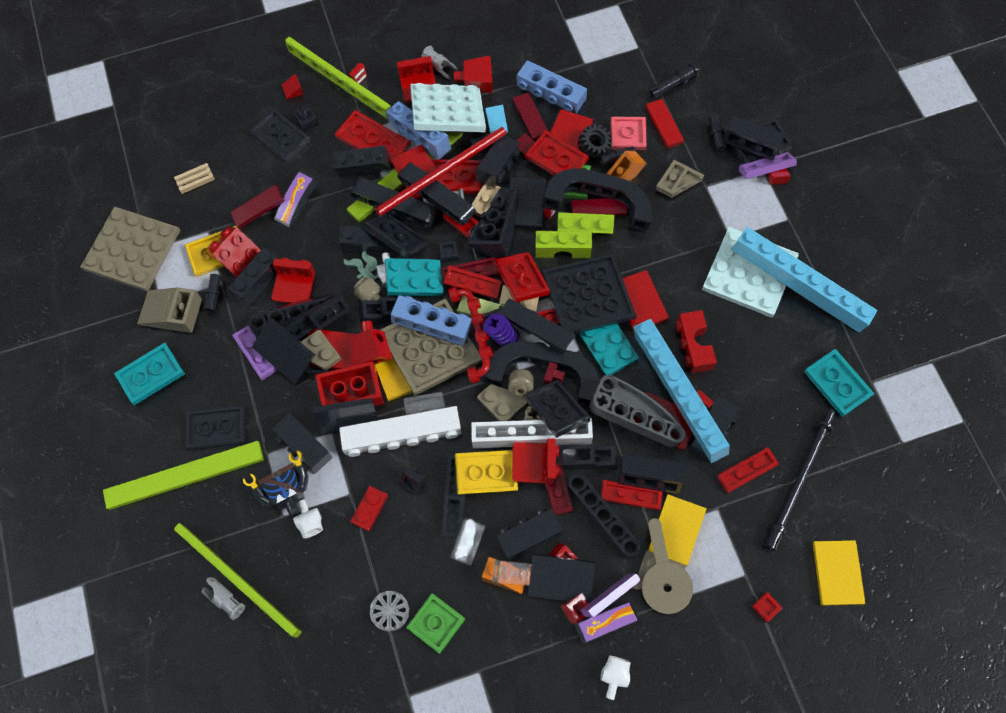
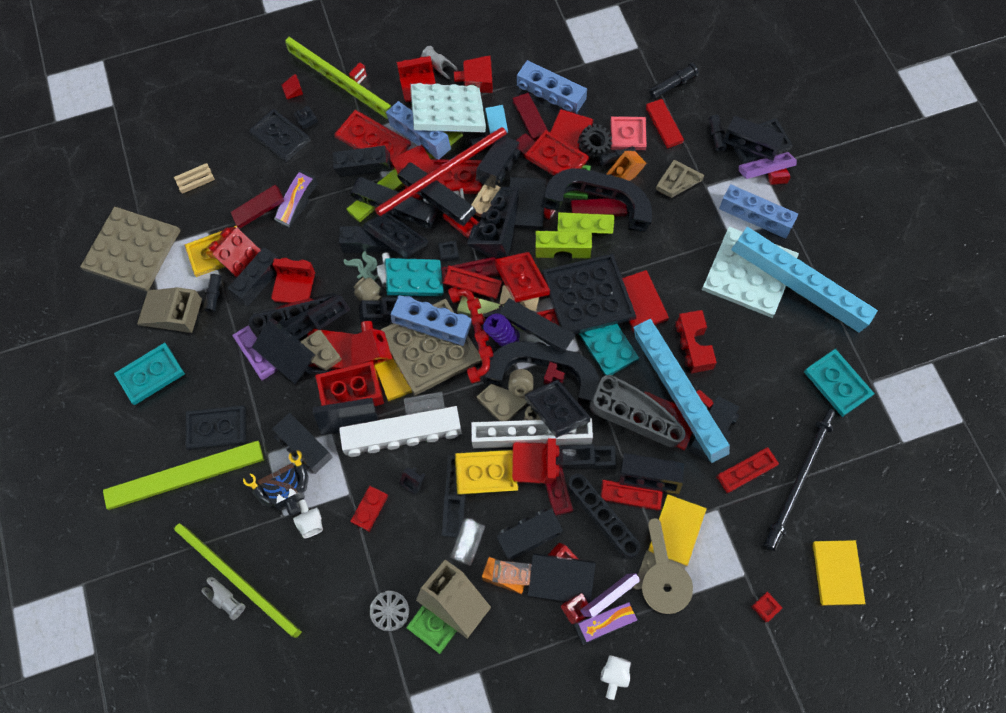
(453, 599): none -> dark tan slope
(758, 211): none -> medium blue brick

